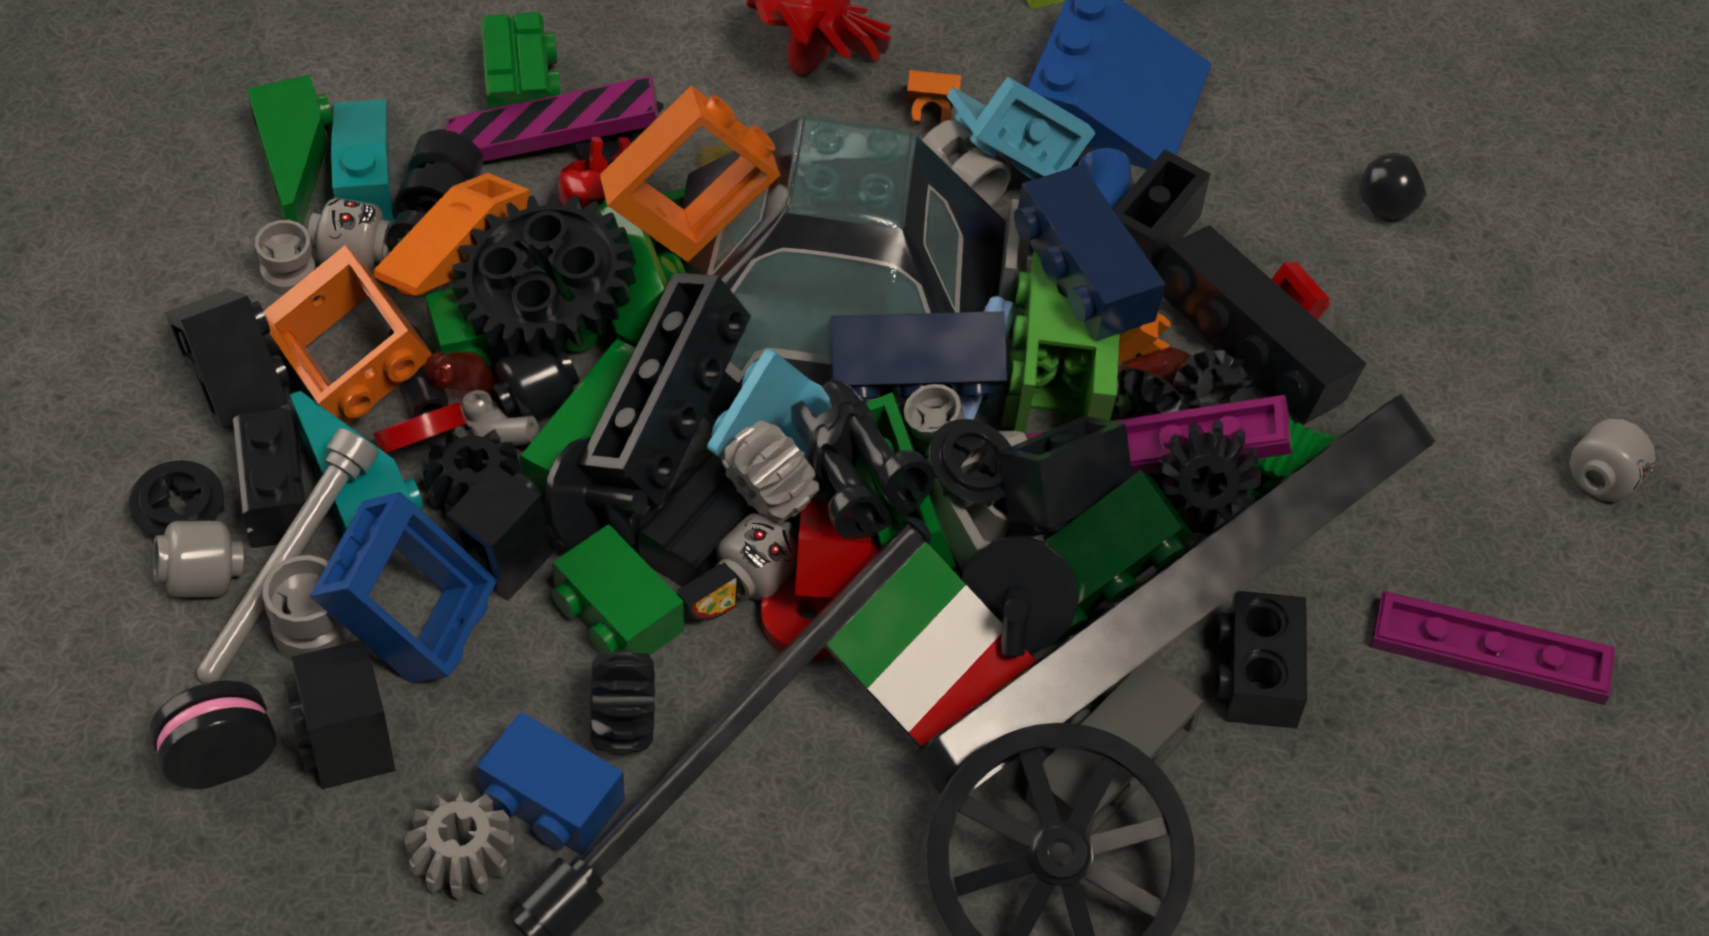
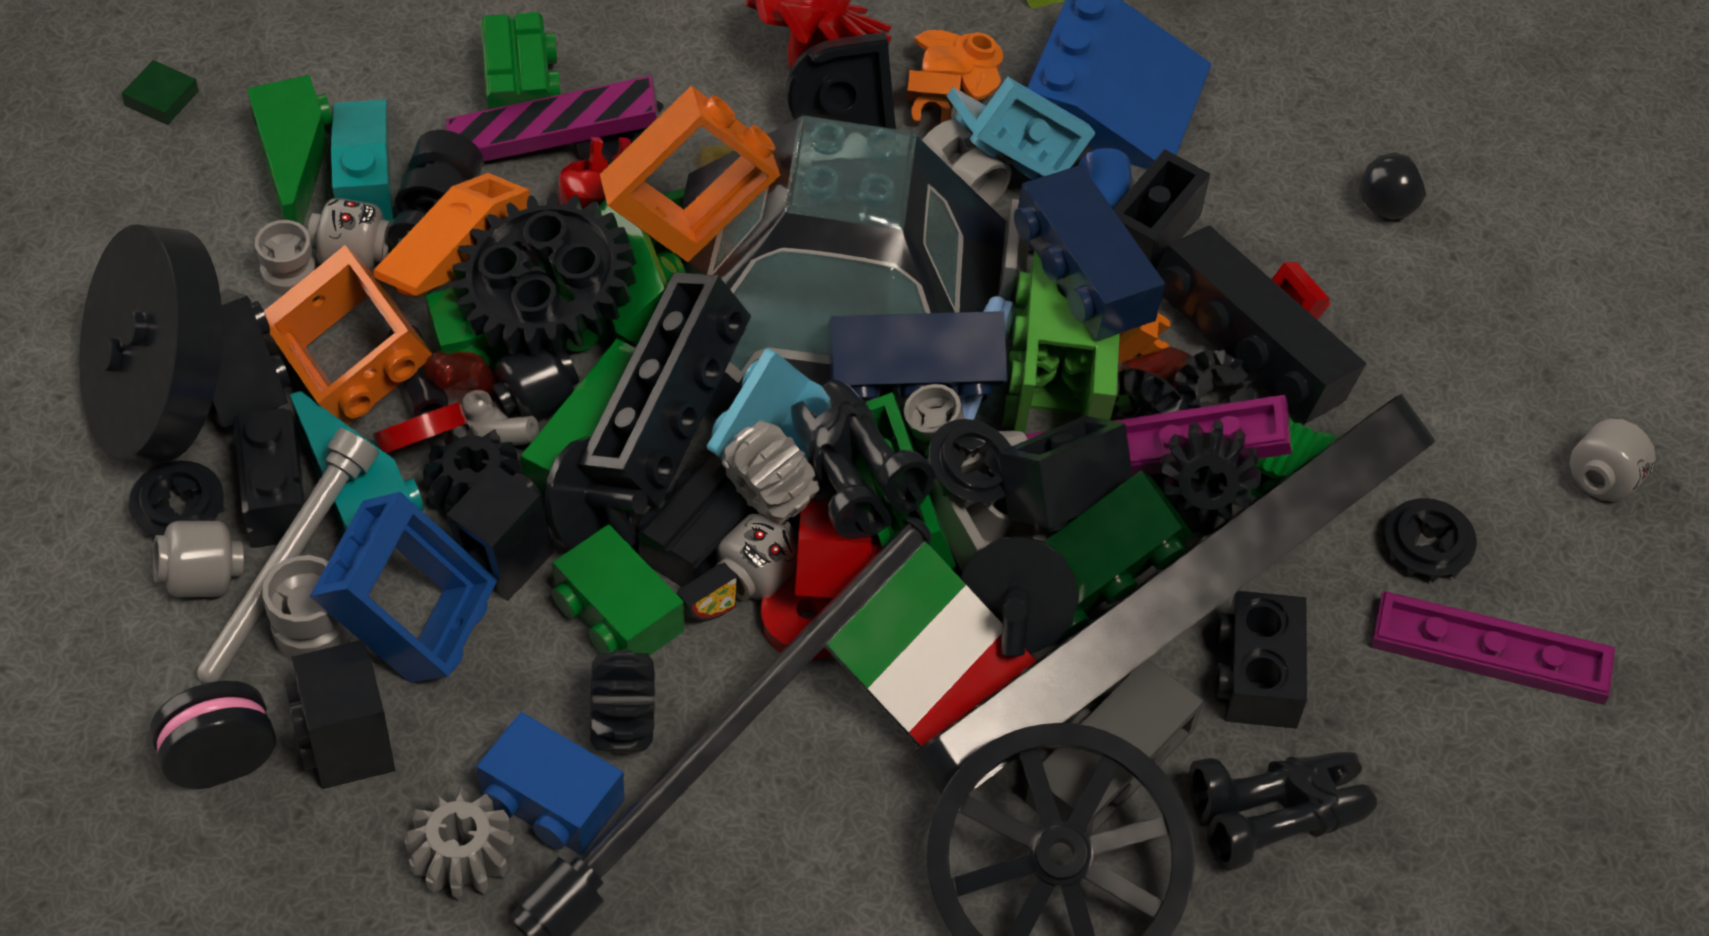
(150, 343): none -> black brick
(160, 92): none -> dark green tile
(844, 82): none -> black tile
(969, 55): none -> orange plate
(1299, 784): none -> black piece
(1432, 519): none -> black gear

